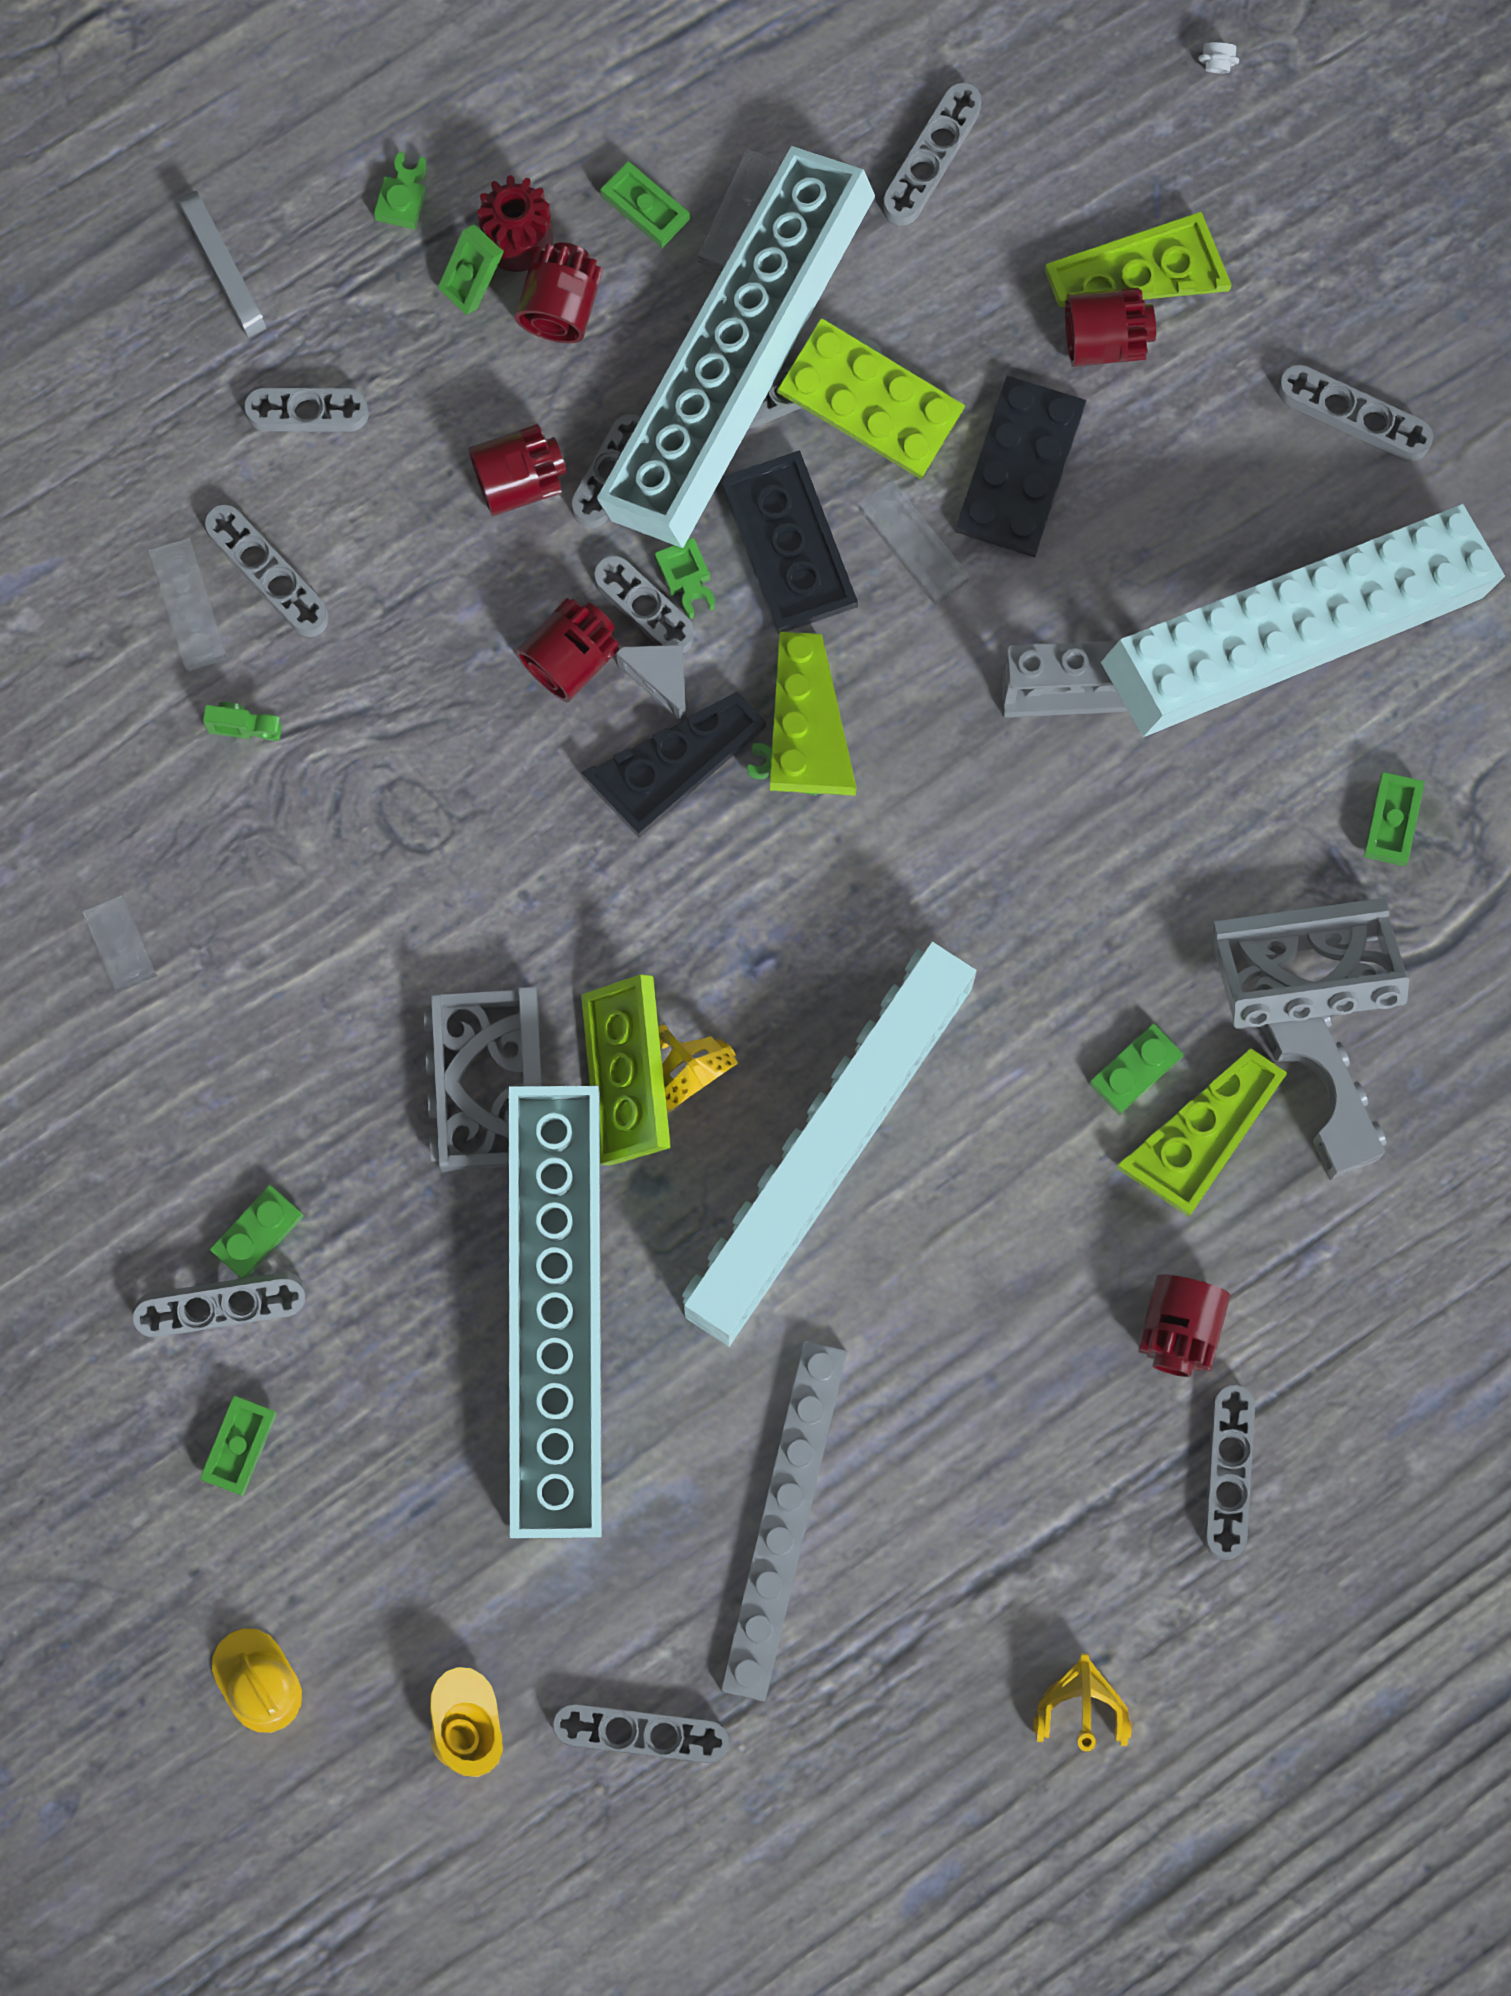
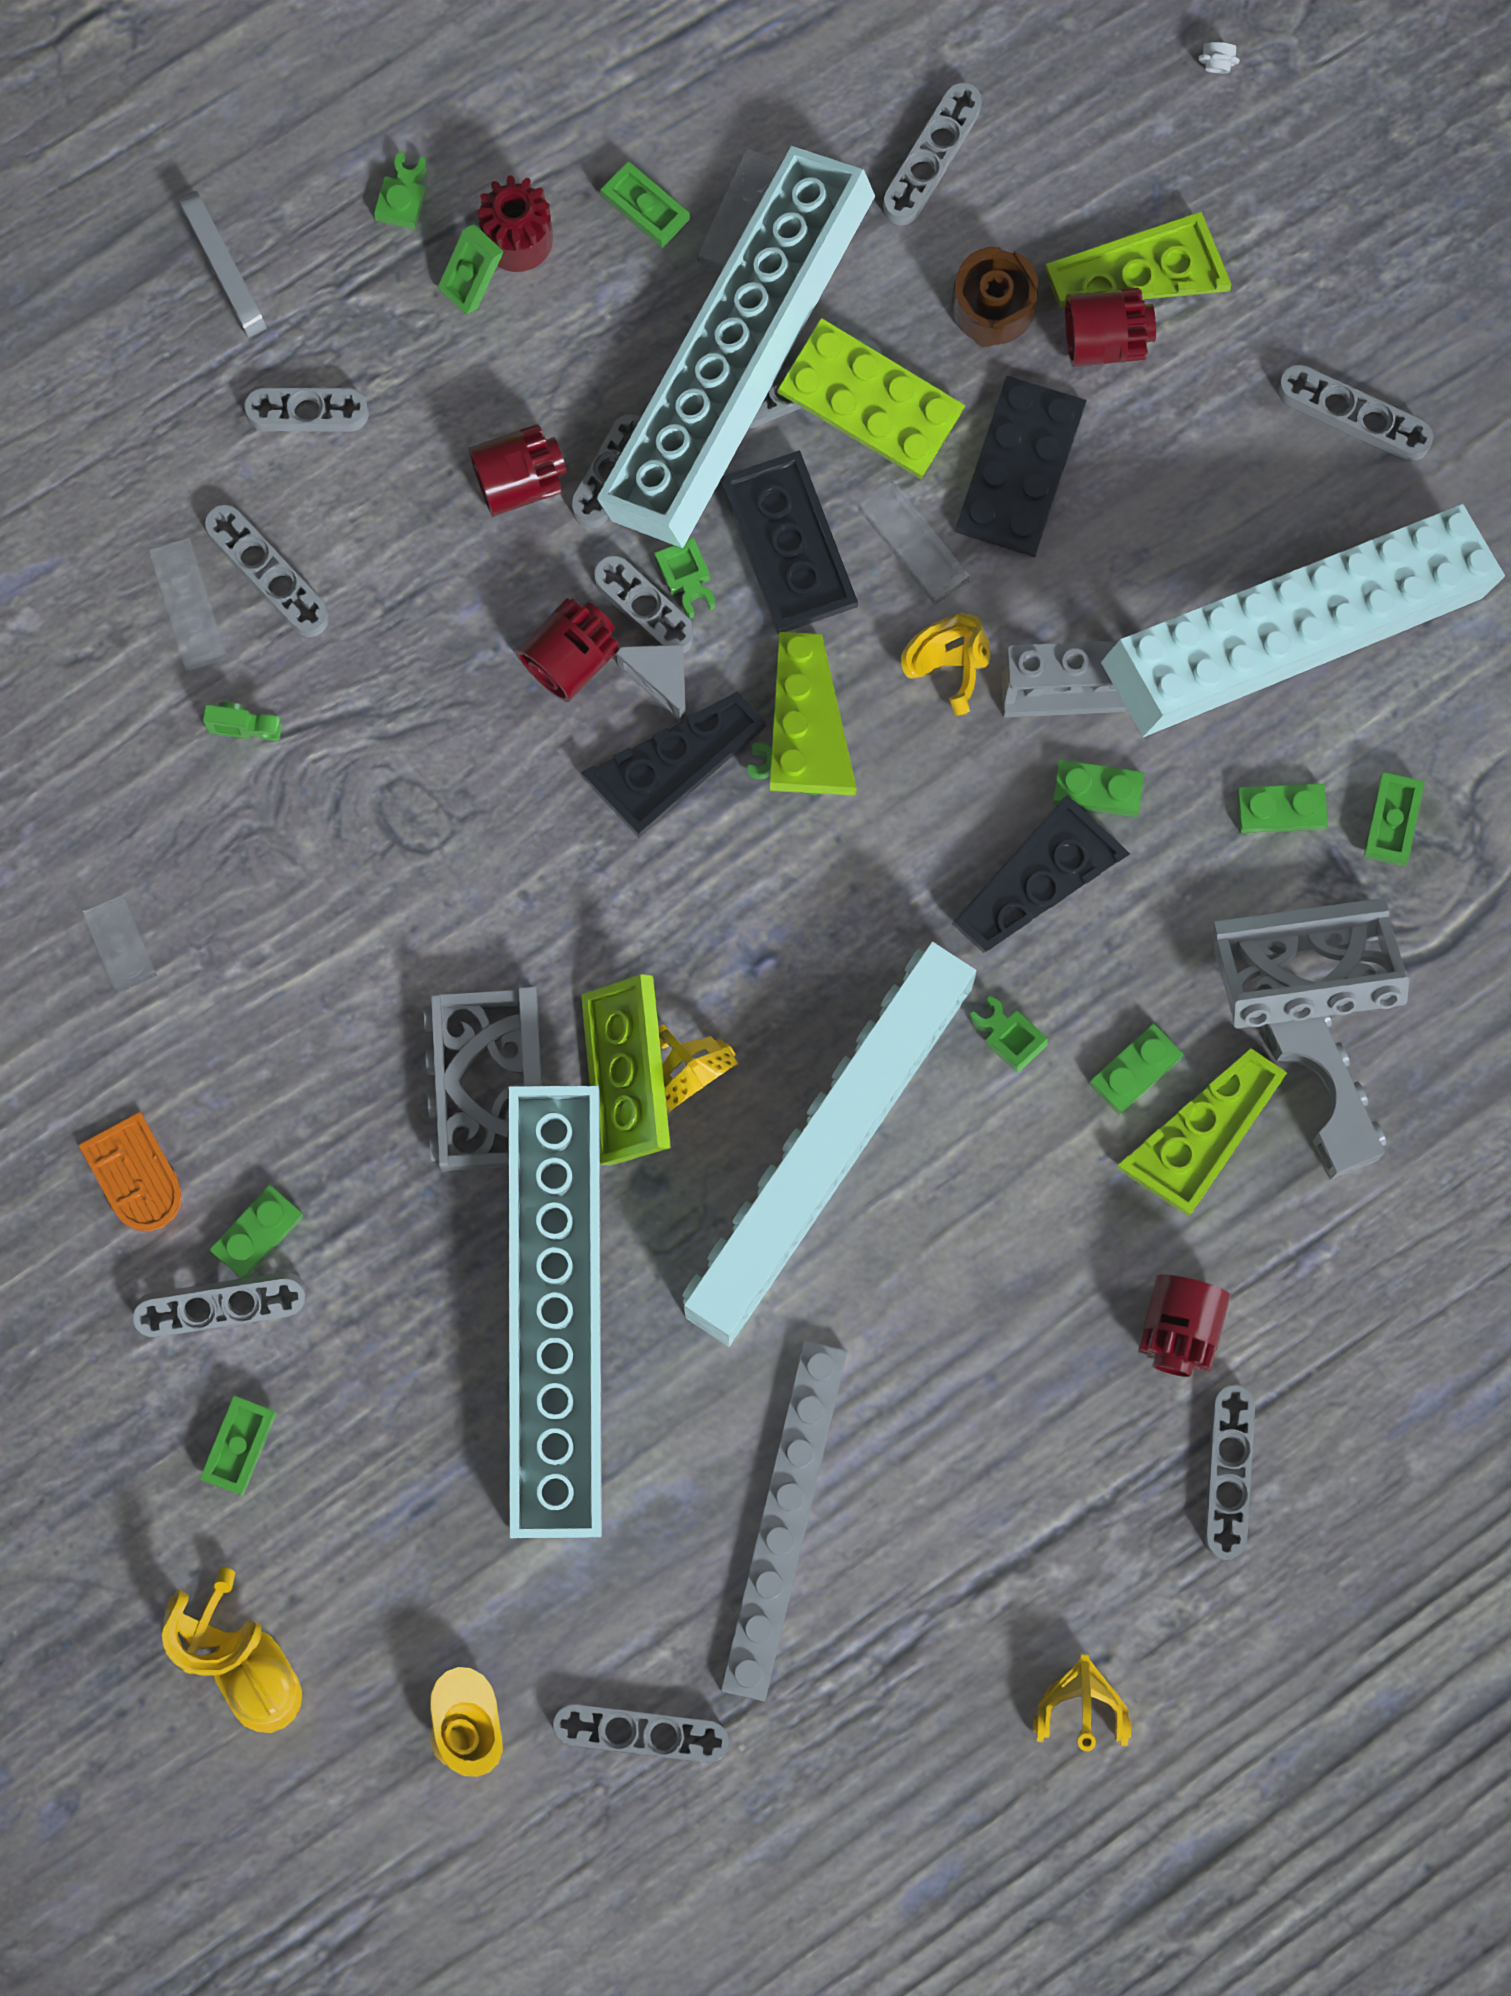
(134, 1174): none -> orange window
(198, 1635): none -> yellow helmet
(559, 293): dark red gear -> none
(928, 652): none -> yellow helmet
(1011, 1038): none -> bright green plate
(1013, 299): none -> reddish brown brick
(1048, 866): none -> black wing
(1099, 787): none -> bright green plate
(1282, 808): none -> bright green plate

